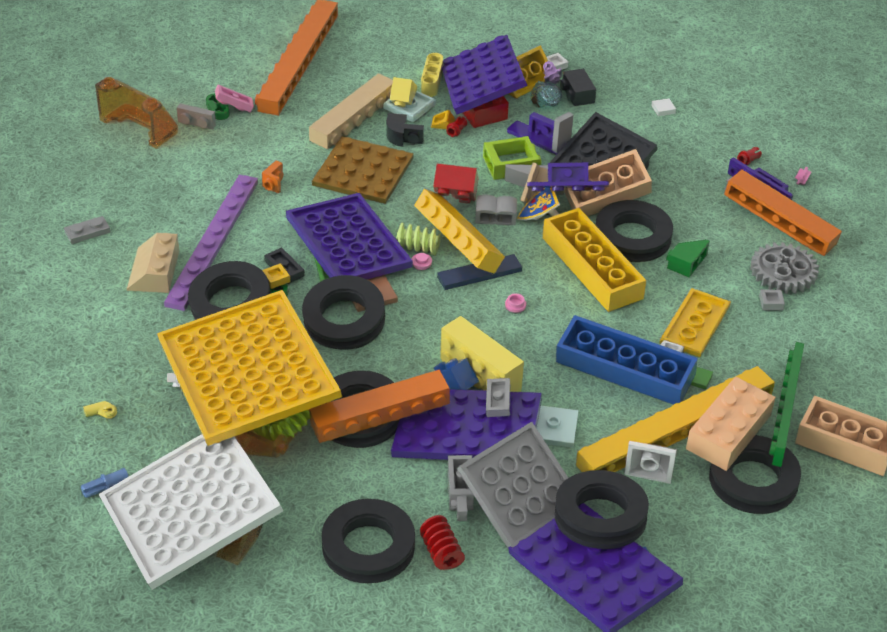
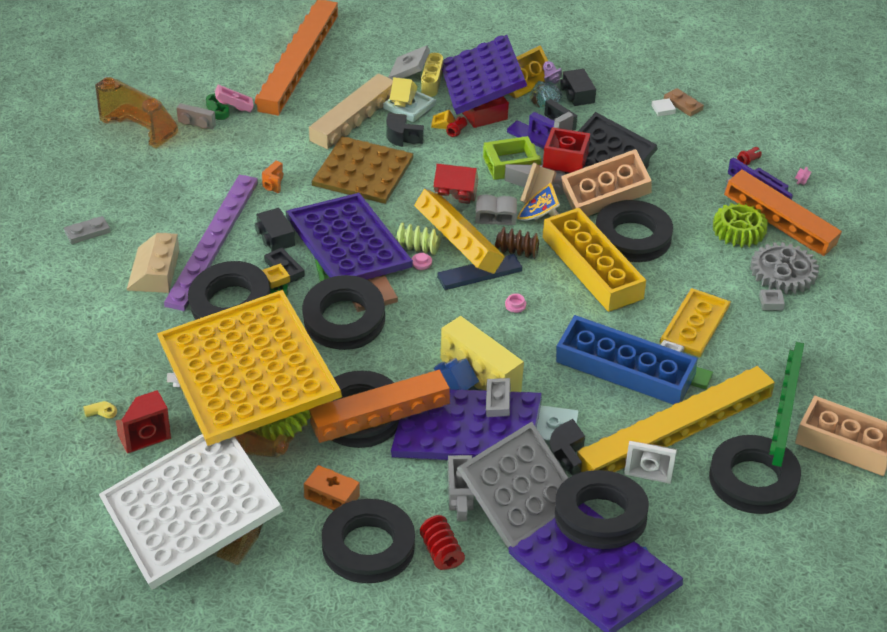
(103, 483): medium blue axle -> none
(144, 423): none -> red slope
(275, 229): none -> black brick
(330, 488): none -> orange brick
(410, 63): none -> light grey plate
(517, 242): none -> reddish brown piece
(554, 110): none -> black plate
(558, 61): white plate -> none
(564, 443): none -> black brick
(566, 150): none -> red slope
(568, 176): dark purple bracket -> none
(684, 102): none -> medium nougat plate
(687, 256): green slope -> none
(730, 423): light nougat brick -> none
(740, 224): none -> lime gear

